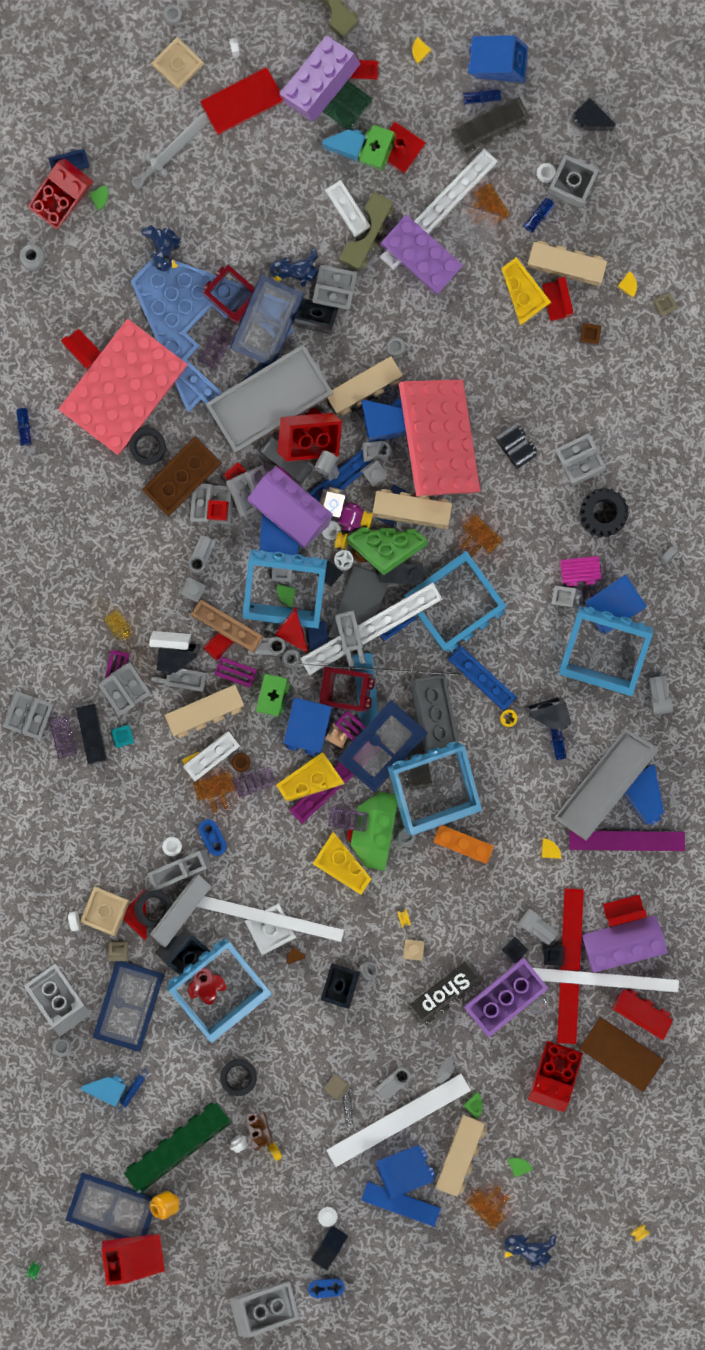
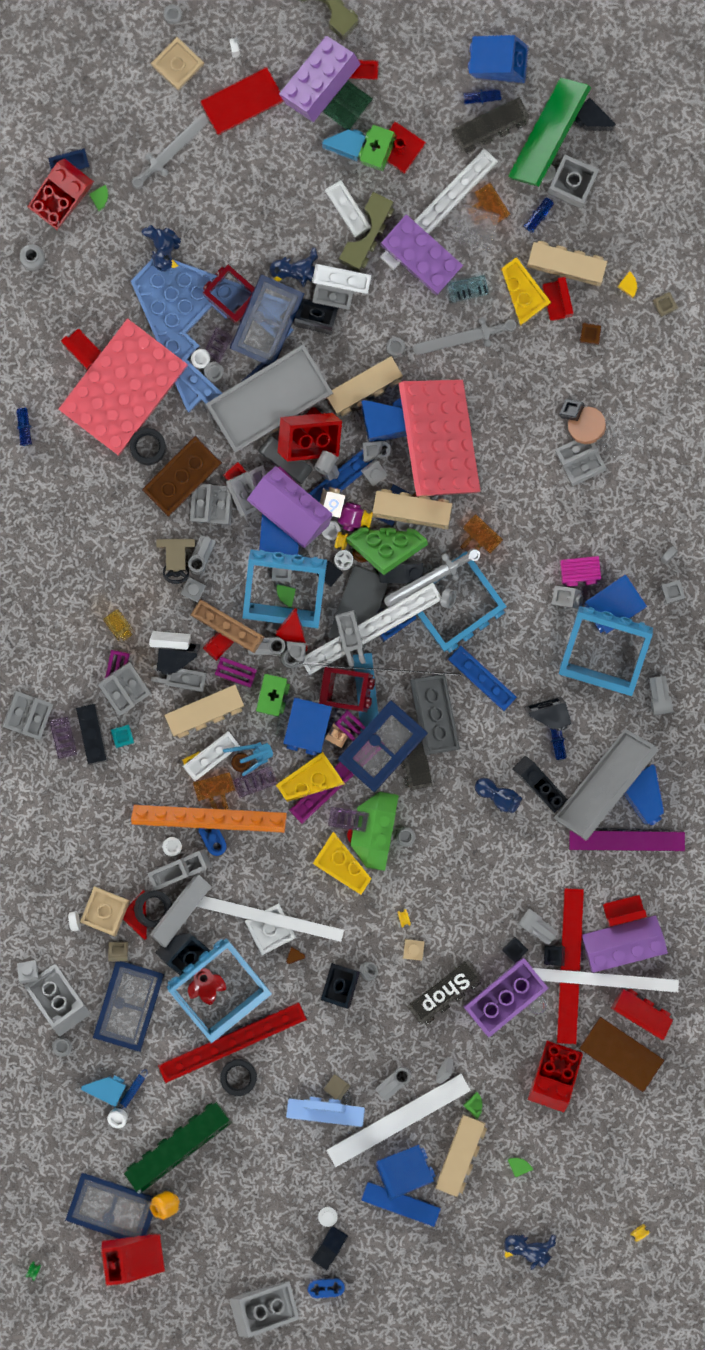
(27, 972): none -> light grey plate
(117, 1118): none -> white tile
(175, 557): none -> dark tan piece
(200, 358): none -> white tile
(209, 818): none -> orange plate
(213, 371): none -> light grey tile
(217, 510): red plate -> none
(232, 1042): none -> red tile
(238, 1143): white plate -> none
(259, 1130): reddish brown hips -> none
(261, 753): none -> dark azure plant
(275, 1151): yellow tile -> none
(297, 650): none -> light grey tile
(317, 636): dark blue tile -> none
(325, 1112): none -> light blue bracket
(341, 278): none -> white tile
(420, 50): yellow tile -> none
(435, 575): none -> light grey sword
(445, 816): dark azure window -> none
(448, 598): none -> light grey tile
(463, 844): orange arch -> none
(464, 337): none -> light grey sword
(468, 289): none -> clear light blue tile
(486, 1208): clear orange hinge -> none
(503, 720): yellow bush -> none
(503, 798): none -> dark blue animal
(516, 446): black brick -> none
(539, 783): none -> black slope
(549, 132): none -> green tile
(550, 849): yellow tile -> none
(571, 410): none -> black tile
(589, 426): none -> nougat tile
(615, 501): black tyre -> none
(673, 592): none -> light grey panel

